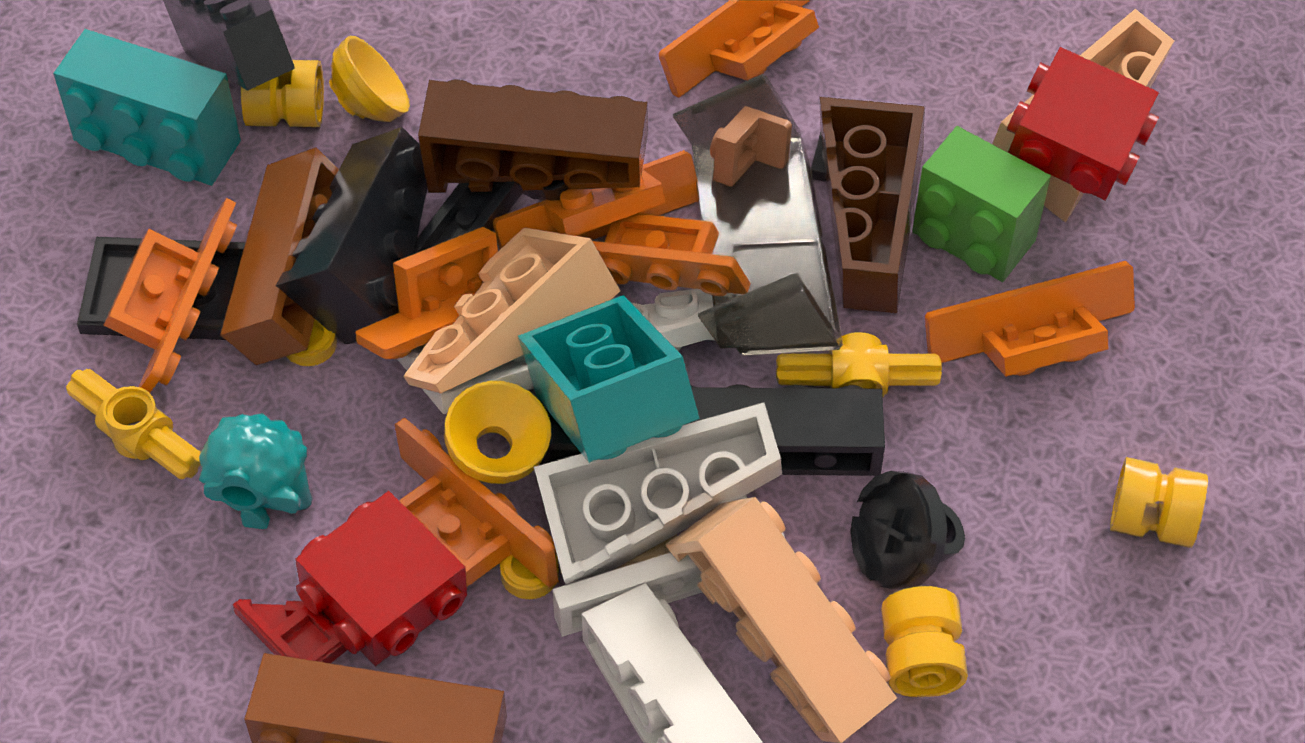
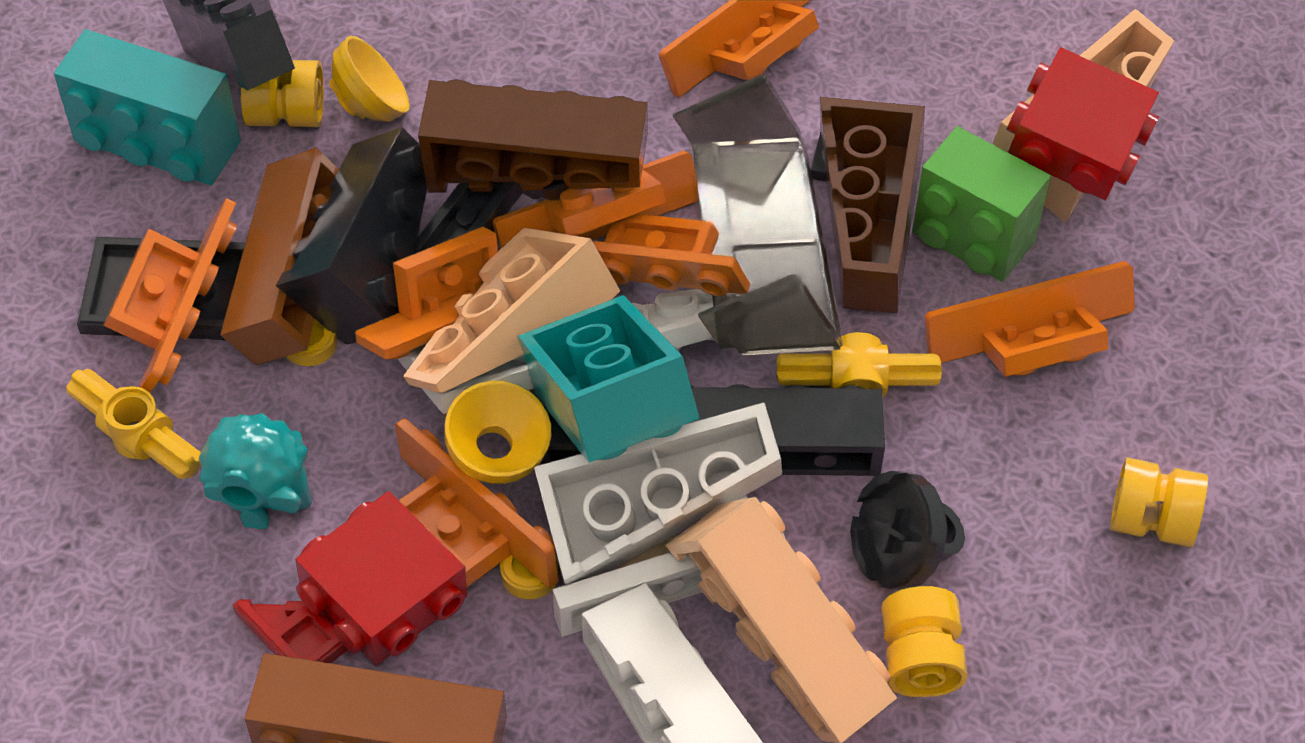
(748, 139): nougat bracket -> none

